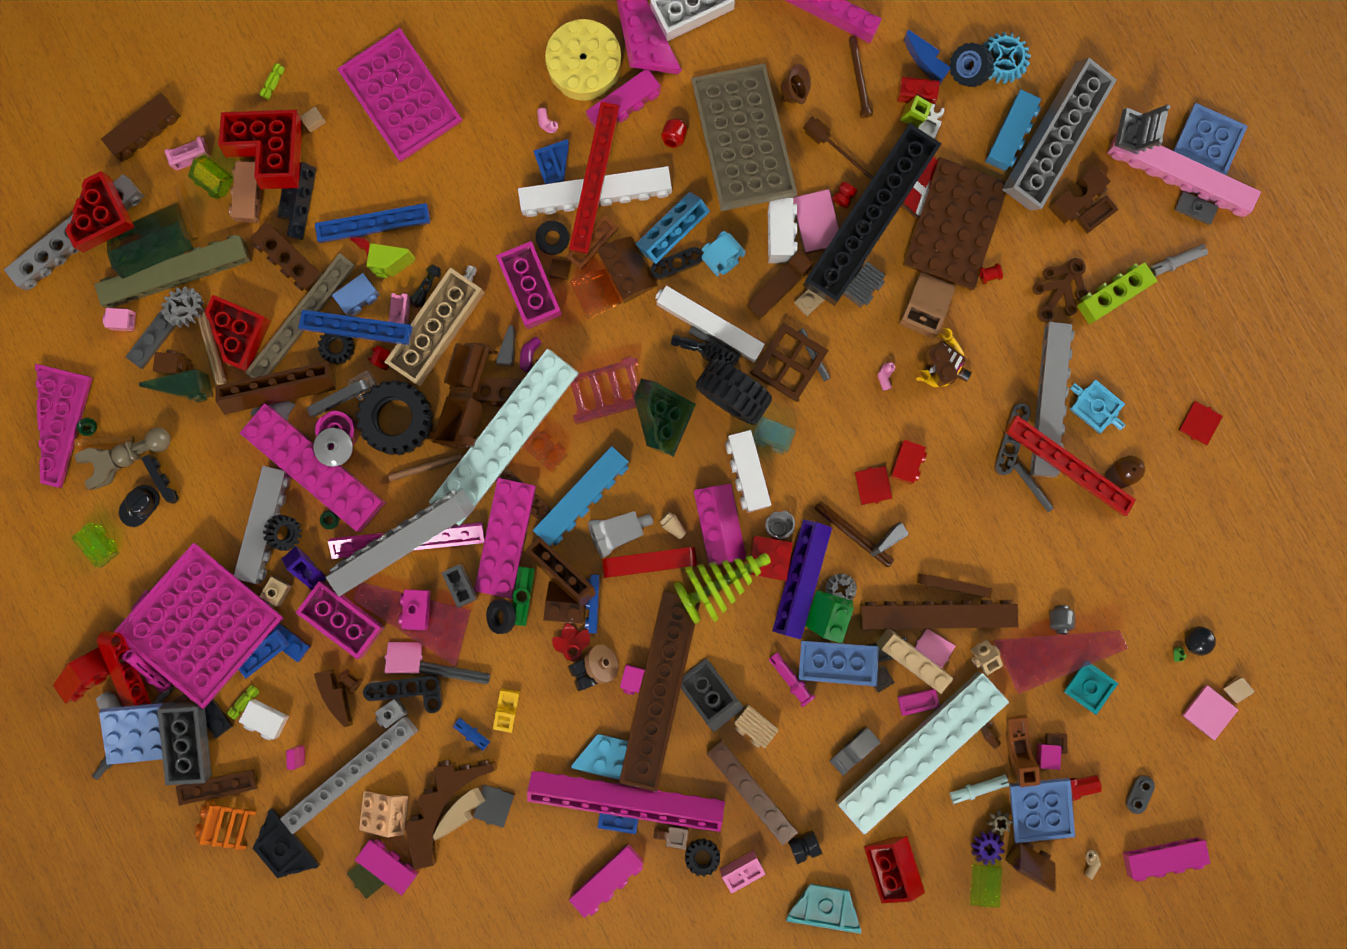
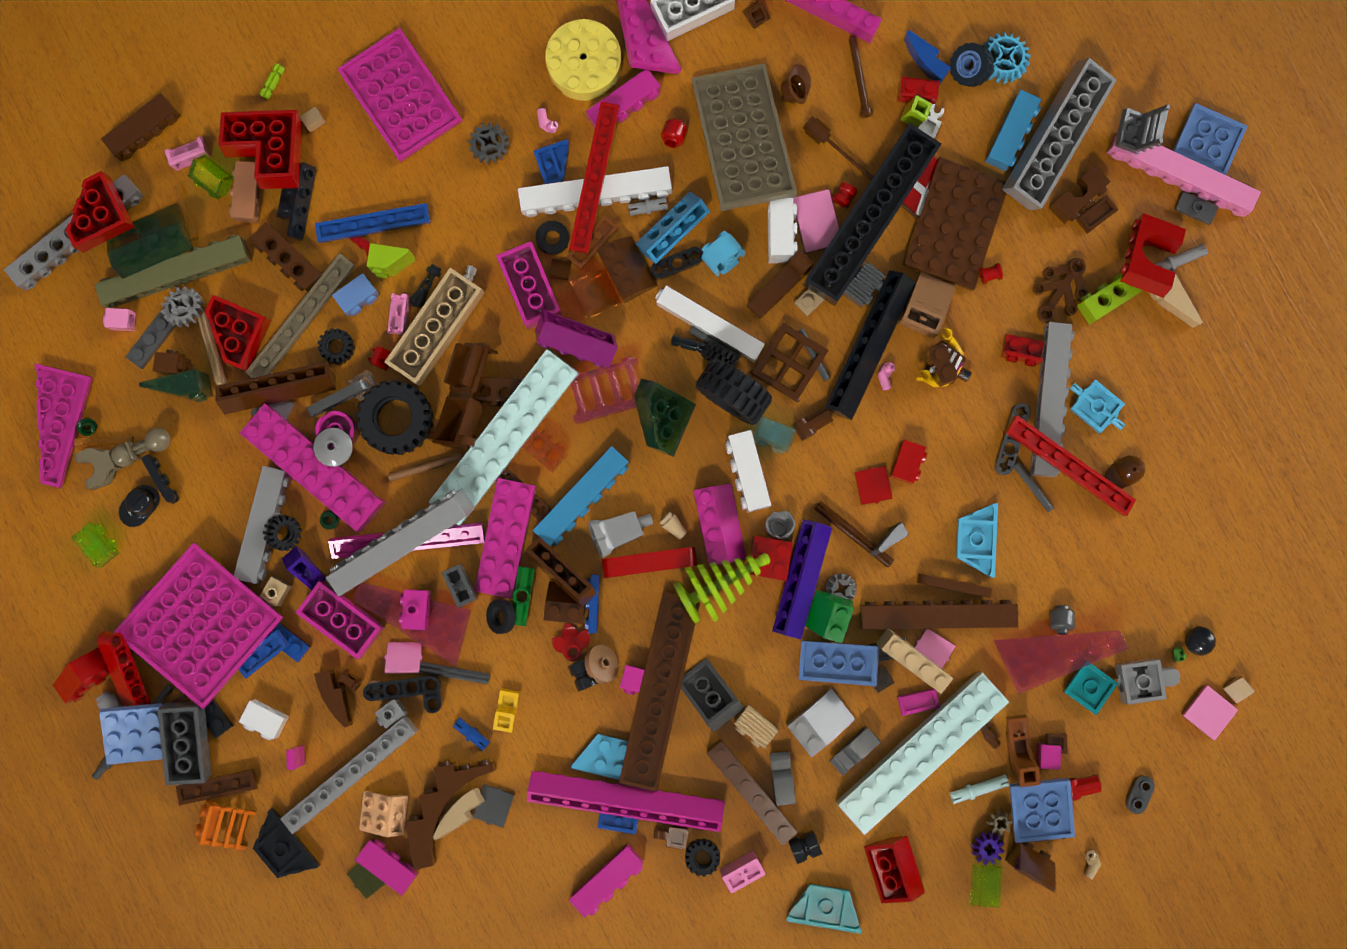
(151, 674): dark pink pin -> none
(242, 702): lime axle -> none
(355, 327): blue plate -> none
(491, 135): none -> dark grey gear
(507, 349): dark grey slope -> none
(527, 352): magenta arm -> none
(576, 339): none -> magenta brick
(647, 206): none -> light grey pin
(756, 14): none -> reddish brown slope
(782, 778): none -> dark grey piece
(797, 687): dark pink pin -> none
(809, 425): none -> reddish brown piece
(820, 722): none -> light grey slope
(870, 344): none -> black brick
(978, 539): none -> medium azure wing
(986, 657): tan brick -> none
(1022, 349): none -> red bracket
(1137, 268): none -> red arch
(1144, 680): none -> light grey brick
(1166, 858): dark pink brick -> none
(1179, 304): none -> tan slope
(1200, 423): red piece -> none

